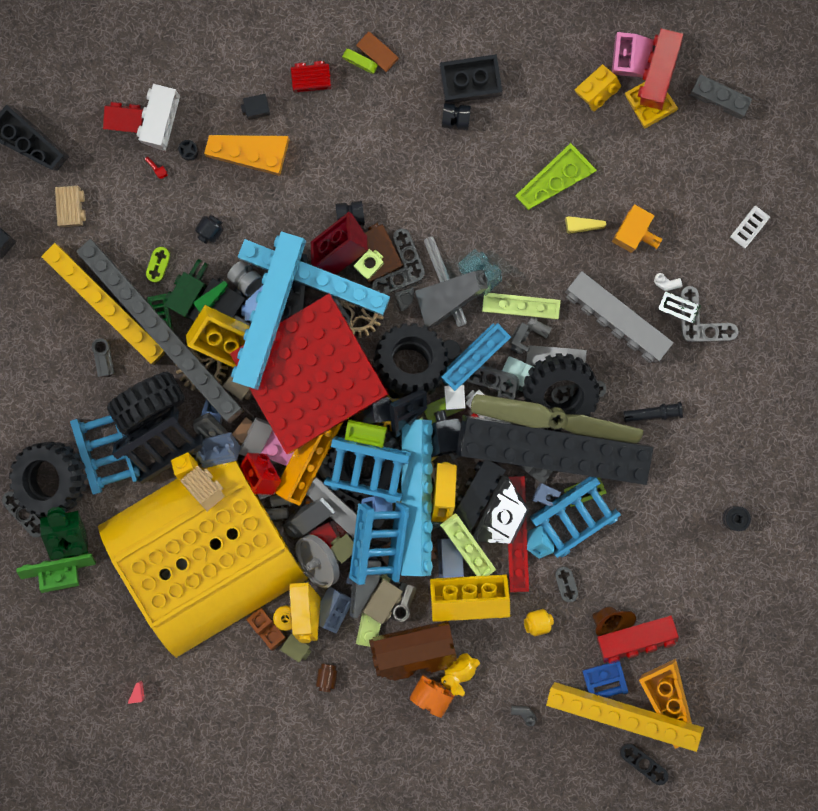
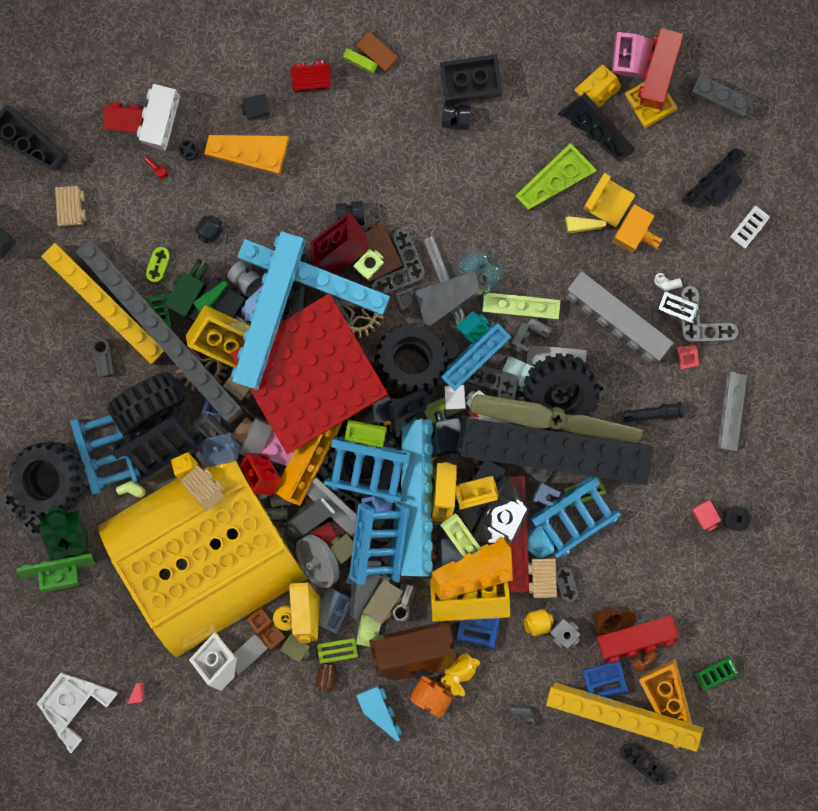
(65, 700): none -> white wing
(132, 488): none -> yellowish green arm
(215, 662): none -> white slope
(249, 652): none -> light grey slope
(337, 658): none -> lime tile
(374, 707): none -> medium azure slope
(474, 327): none -> teal brick
(474, 572): none -> light orange wedge
(476, 492): none -> yellow hinge
(487, 626): none -> blue plate
(543, 578): none -> tan brick
(560, 628): none -> light grey brick
(592, 120): none -> black wing
(609, 201): none -> yellow bracket
(640, 665): none -> dark orange arm
(687, 356): none -> coral slope
(706, 515): none -> coral brick
(718, 182): none -> black bracket
(732, 411): none -> light grey fence
(733, 672): none -> green slope

